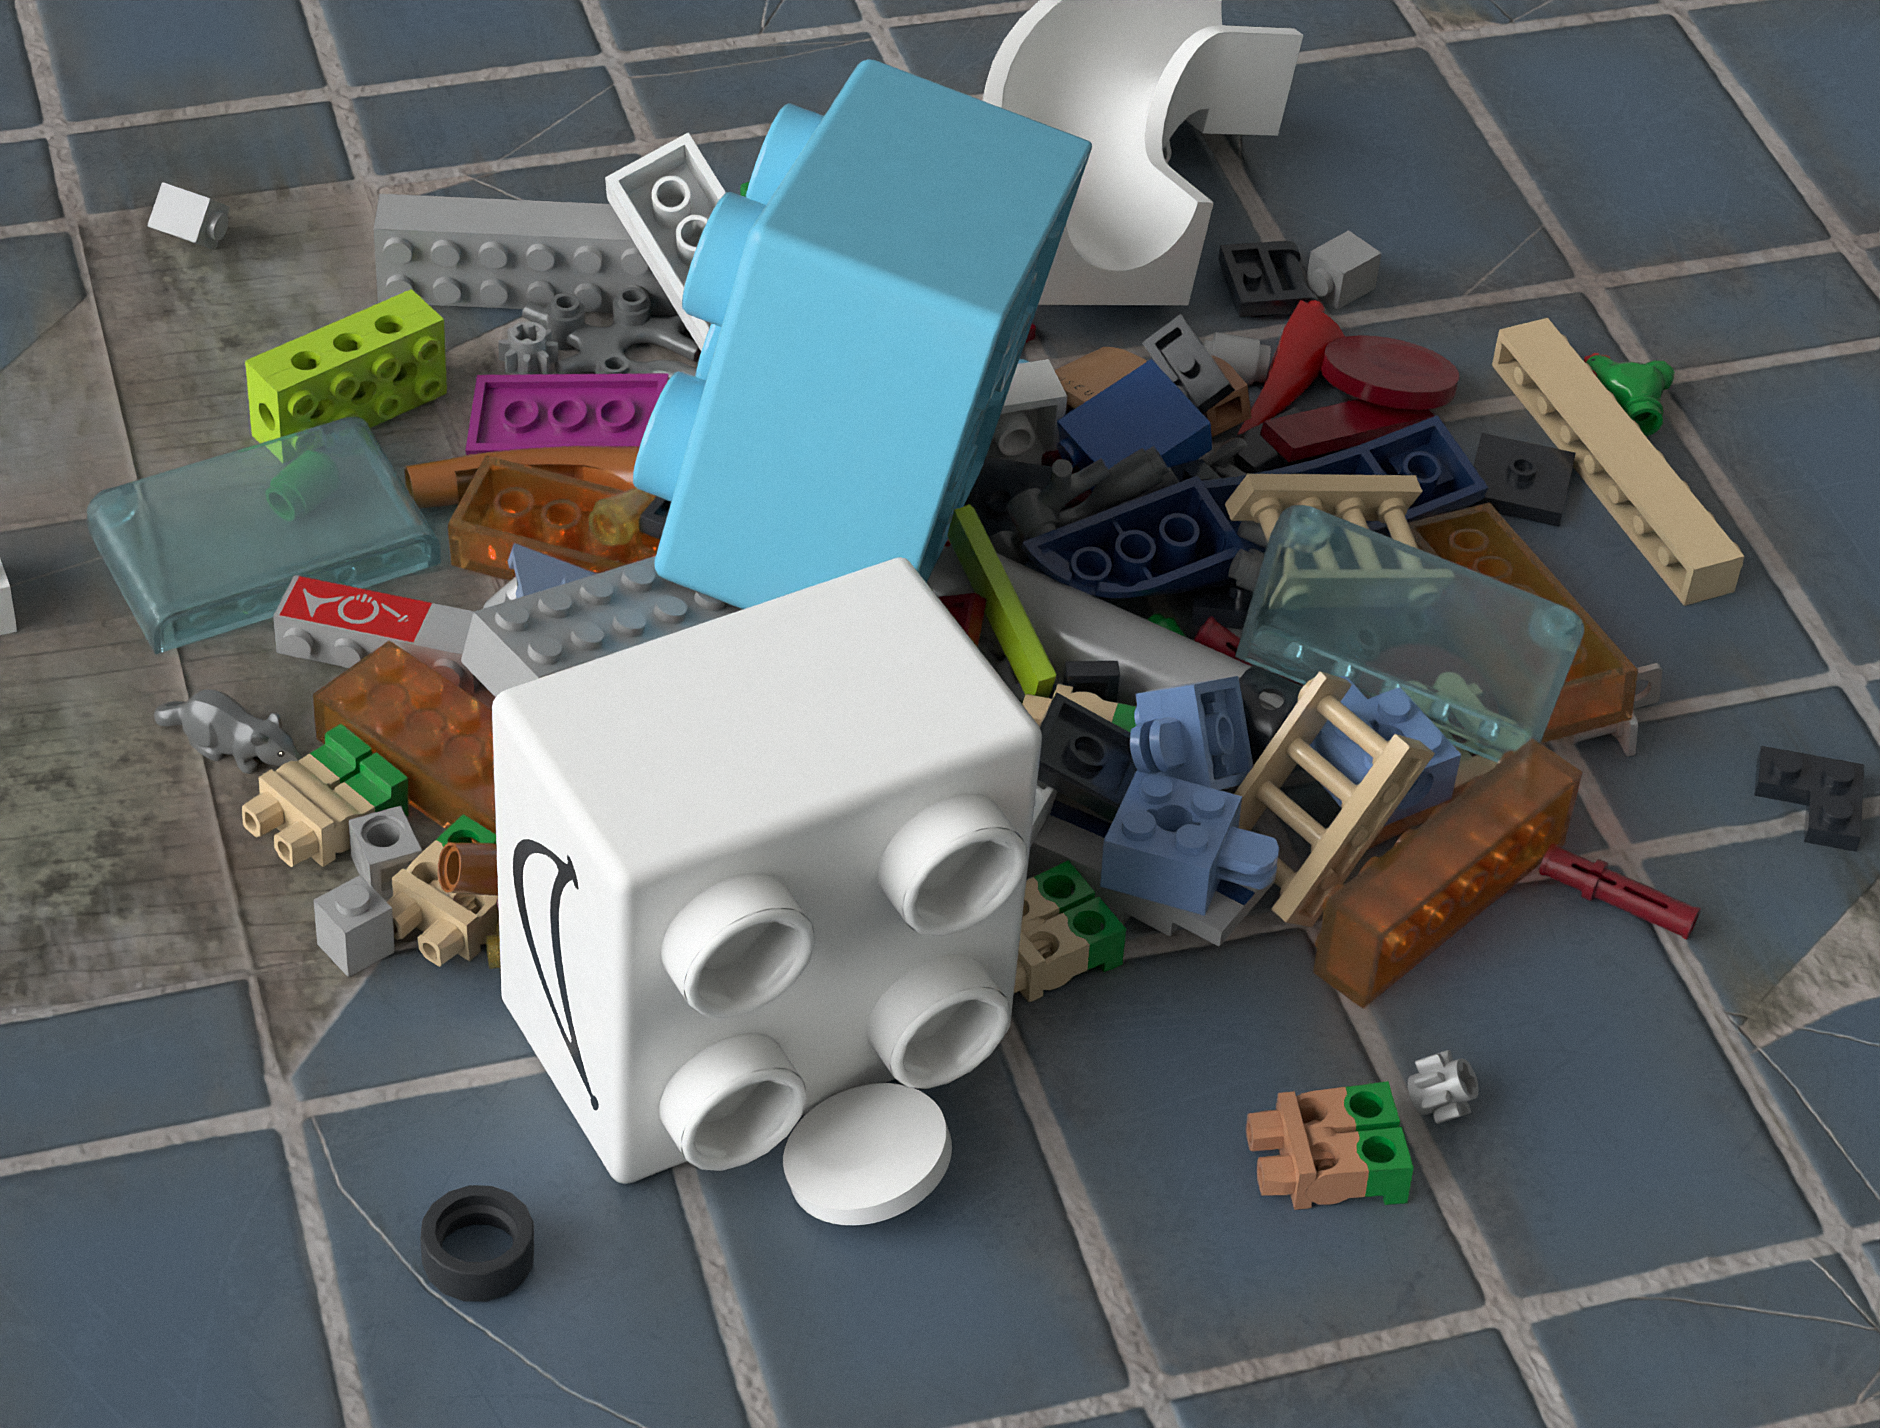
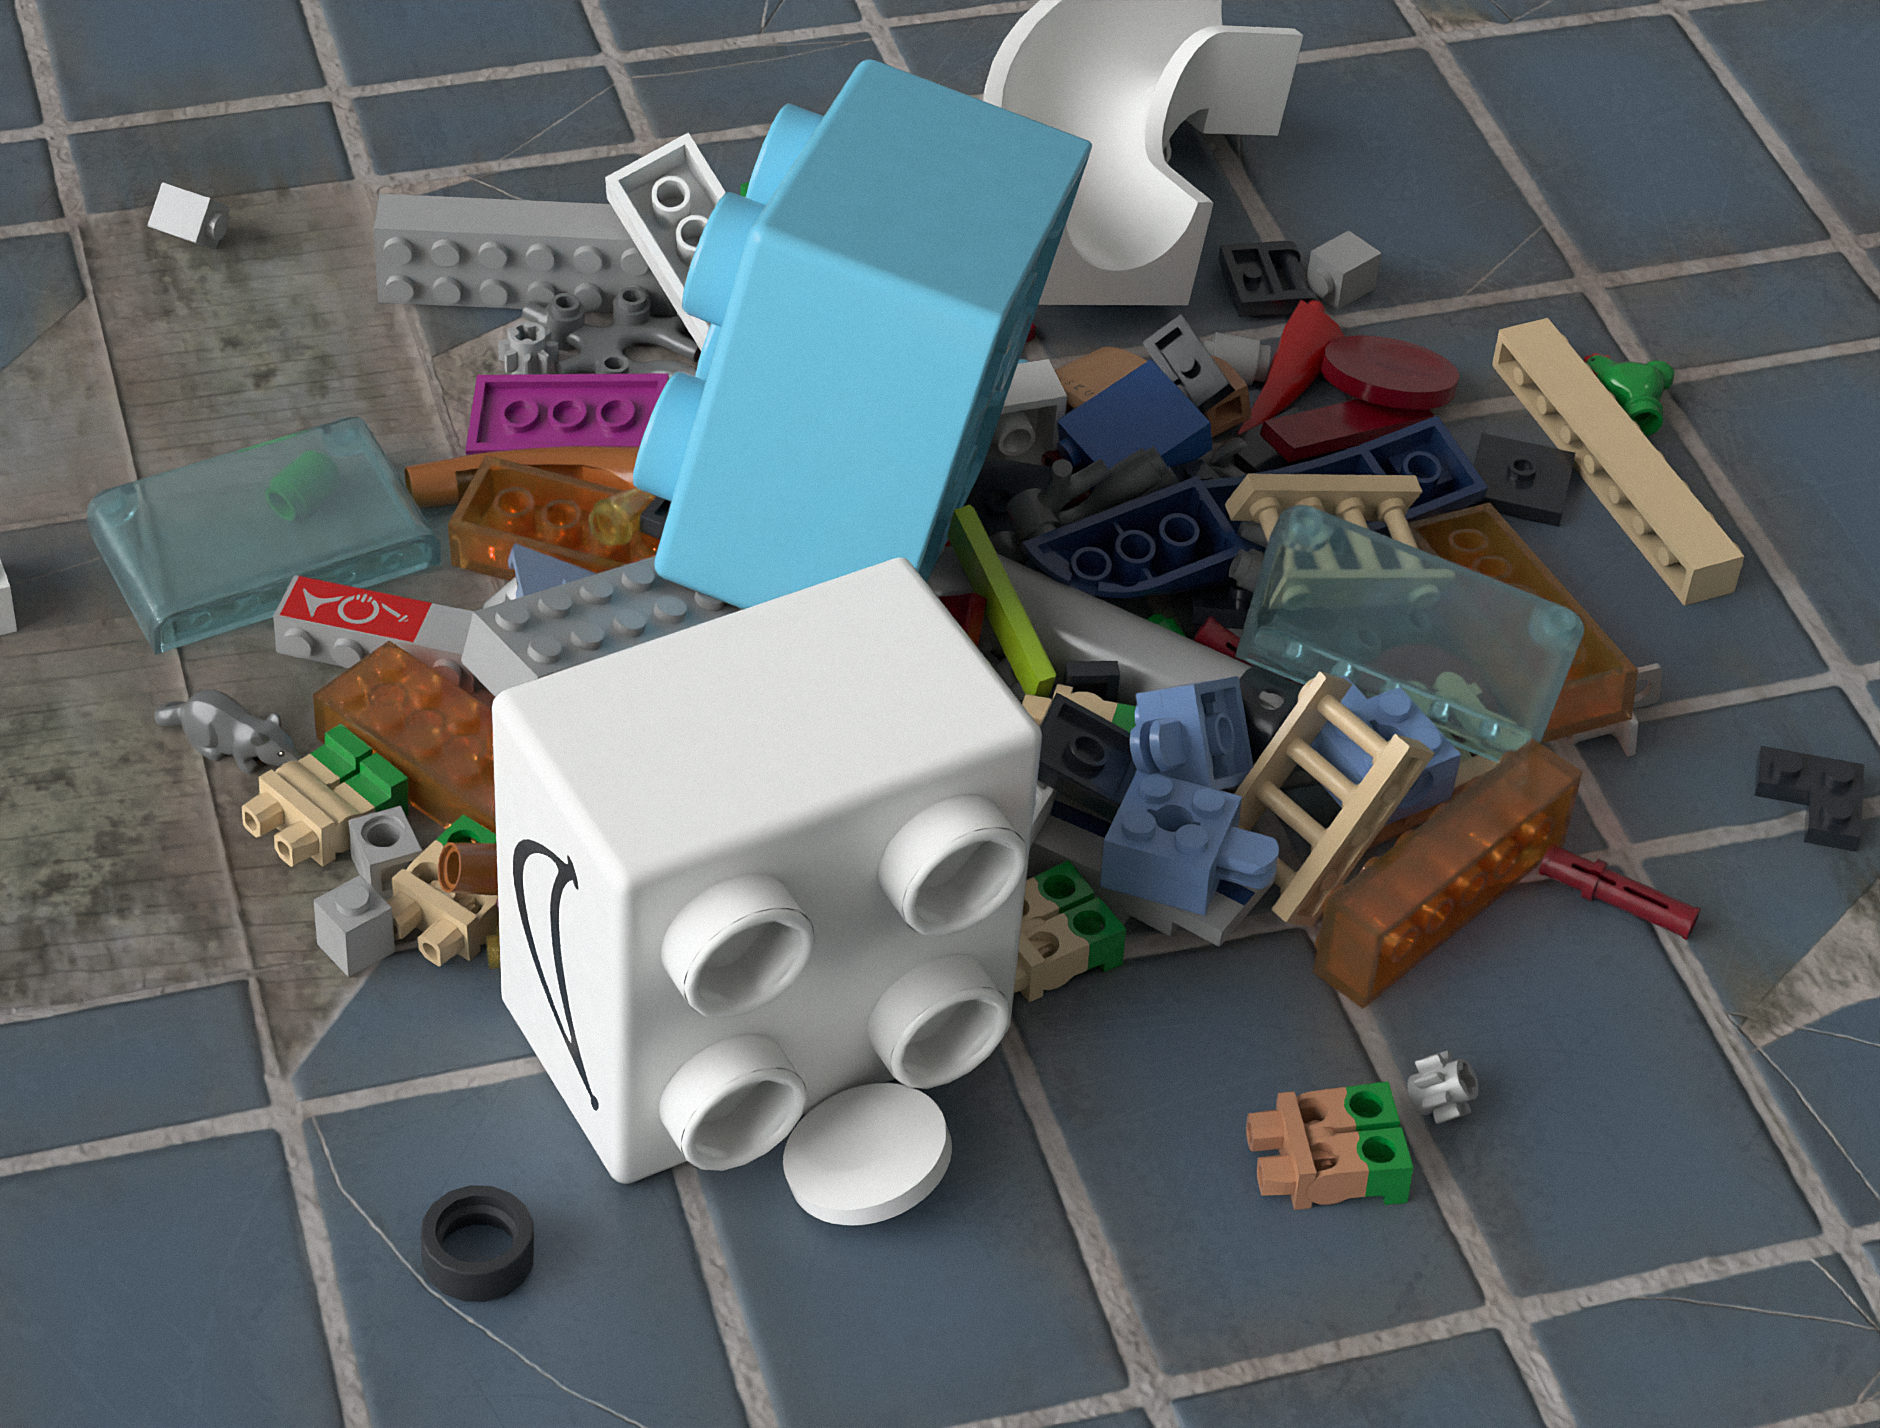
(355, 367): lime brick -> none

